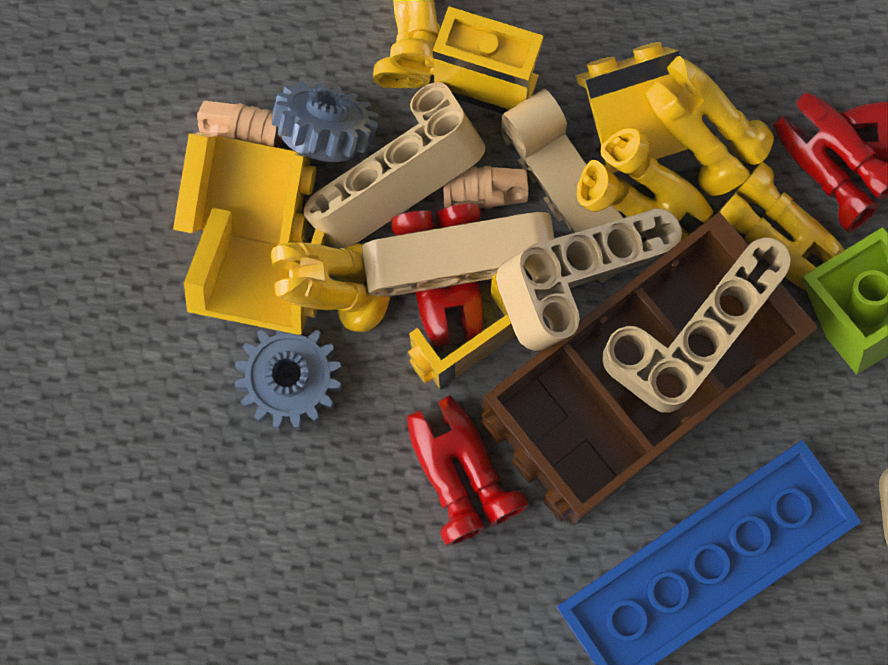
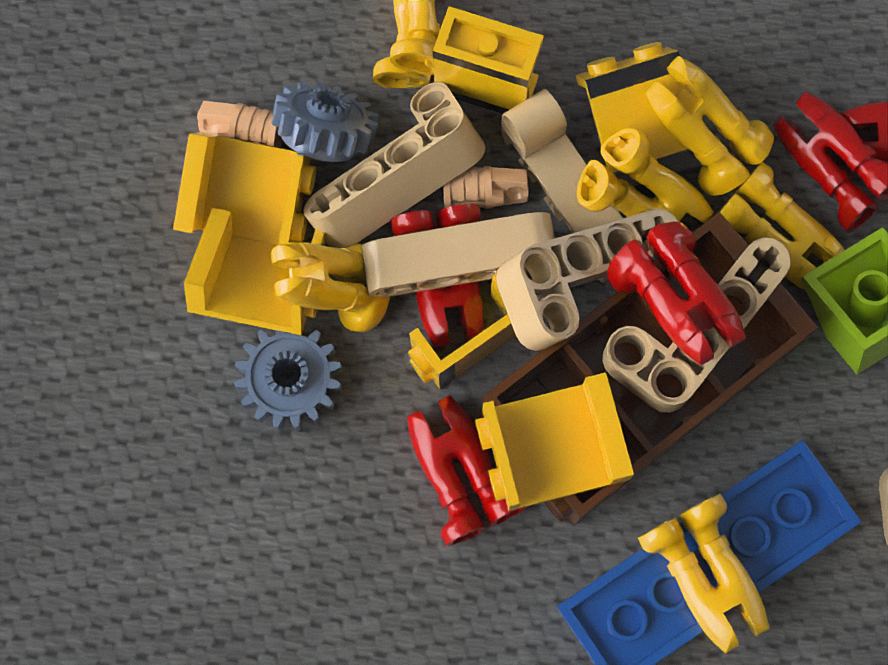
(555, 444): none -> yellow panel
(681, 319): none -> red piece
(732, 579): none -> yellow piece

